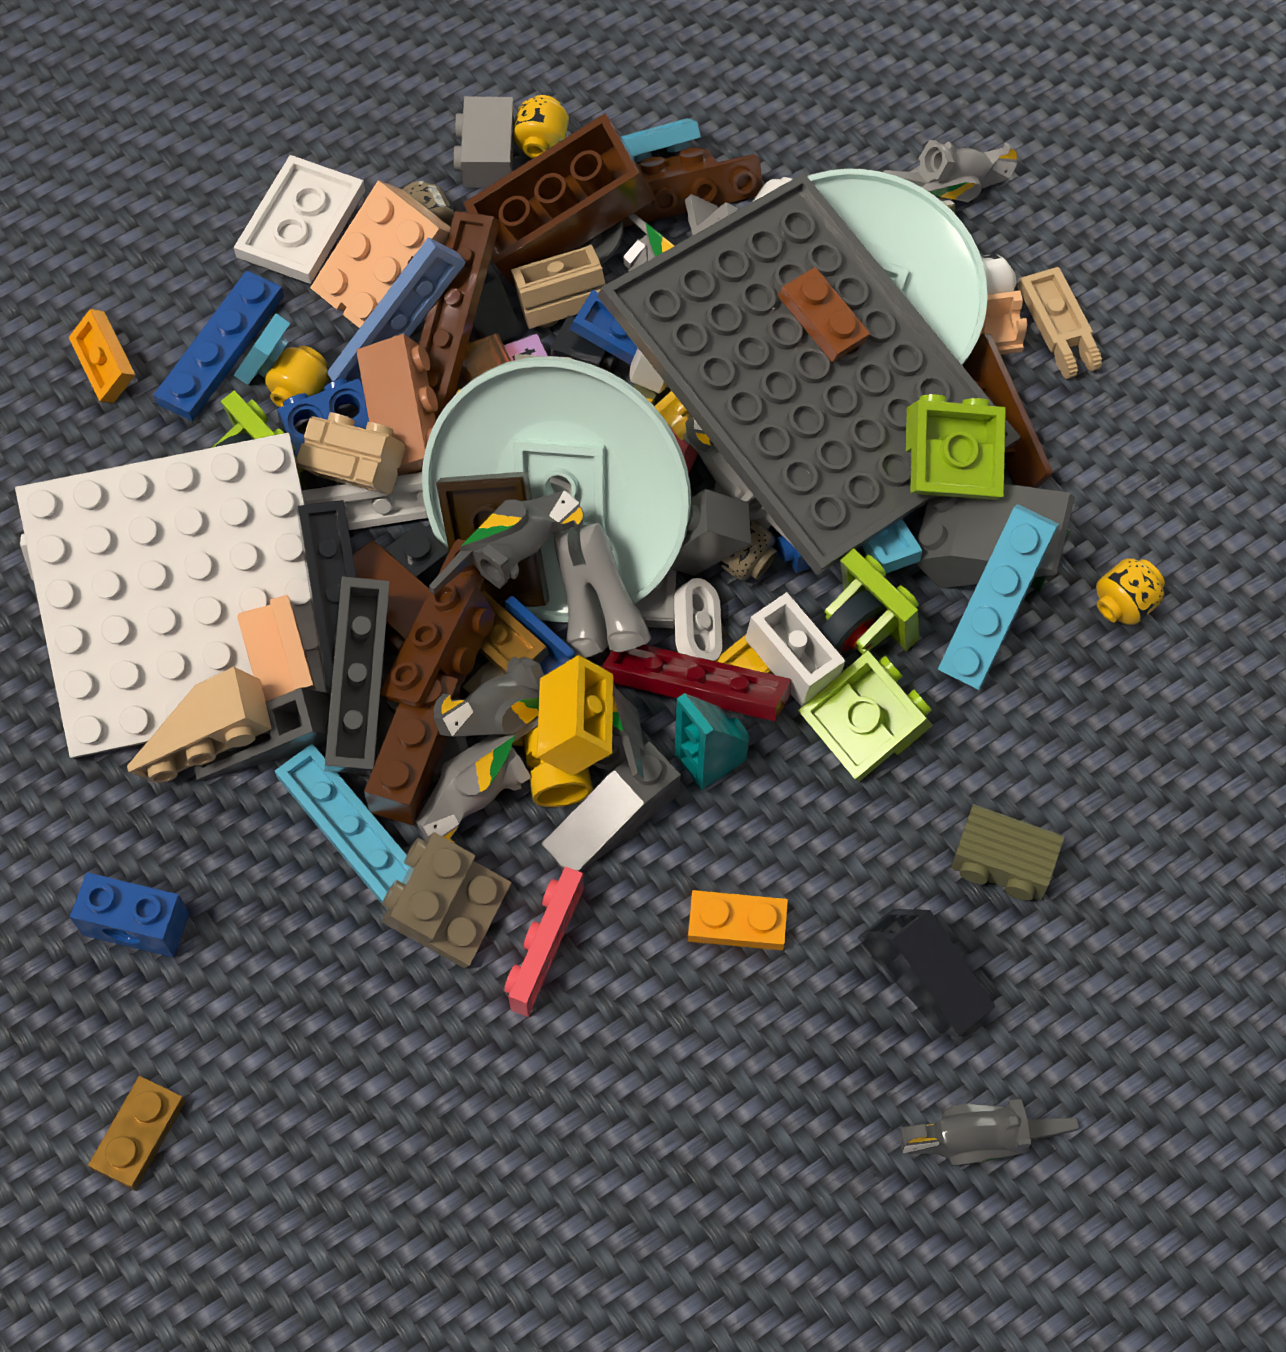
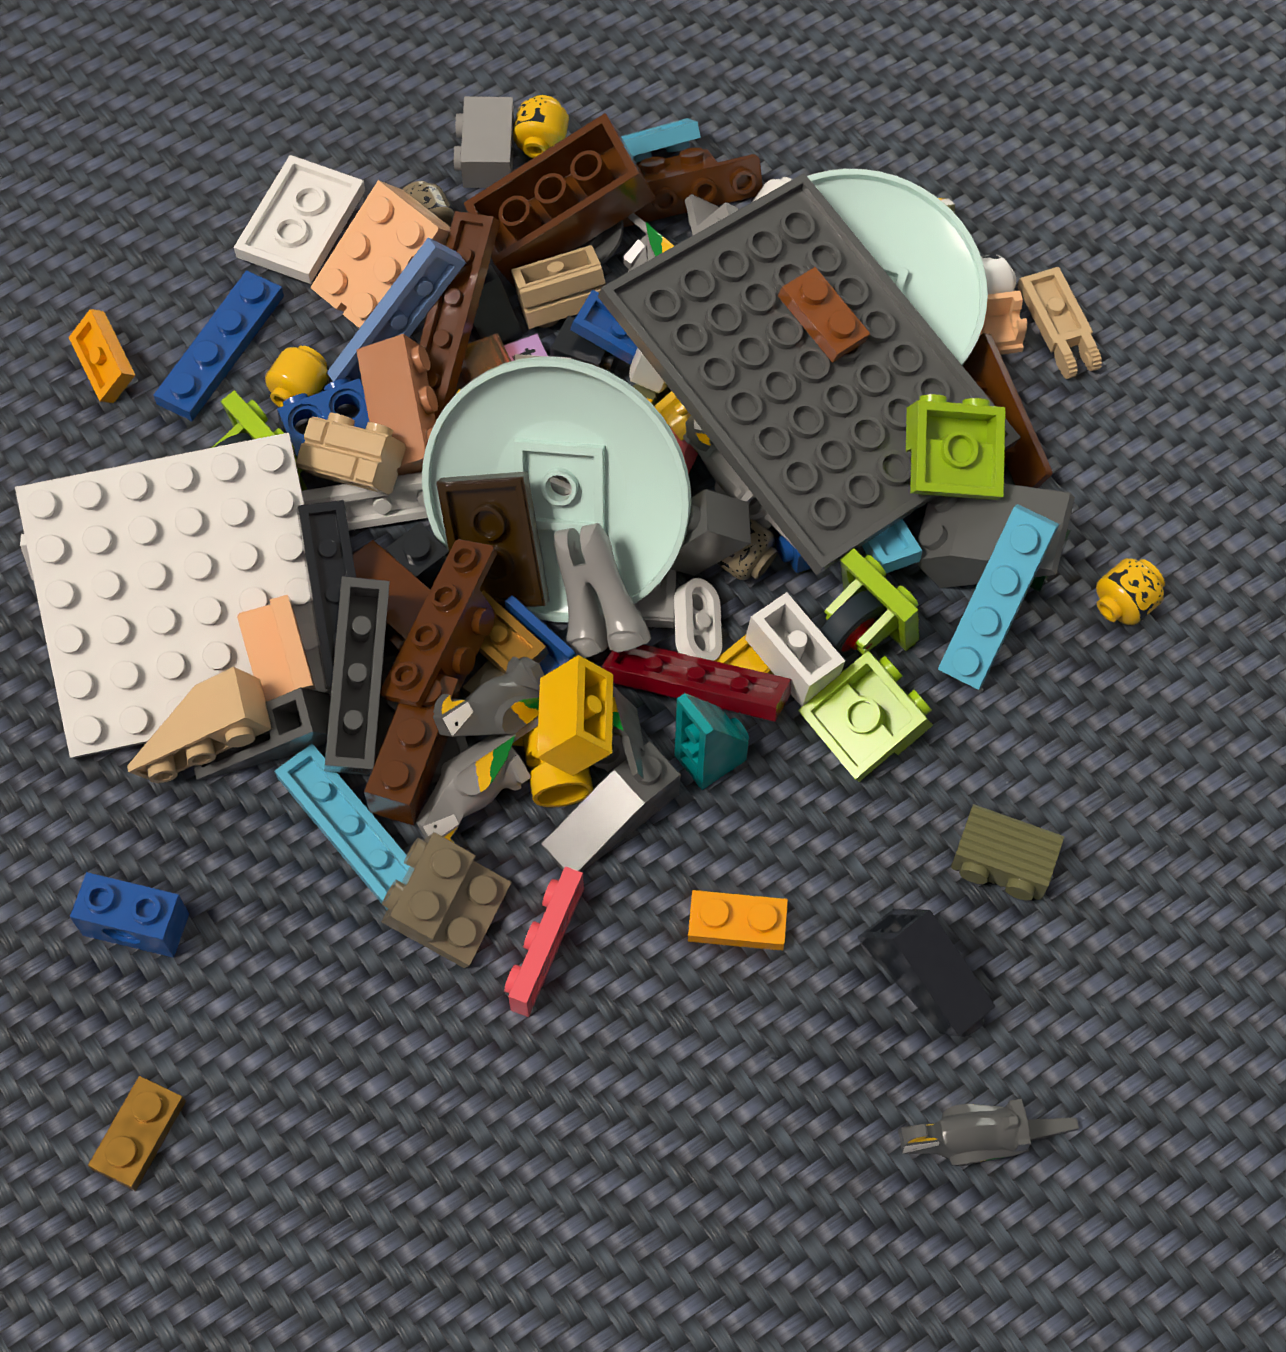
(264, 351): medium azure plate -> none
(512, 535): dark grey animal -> none
(960, 172): light grey animal -> none

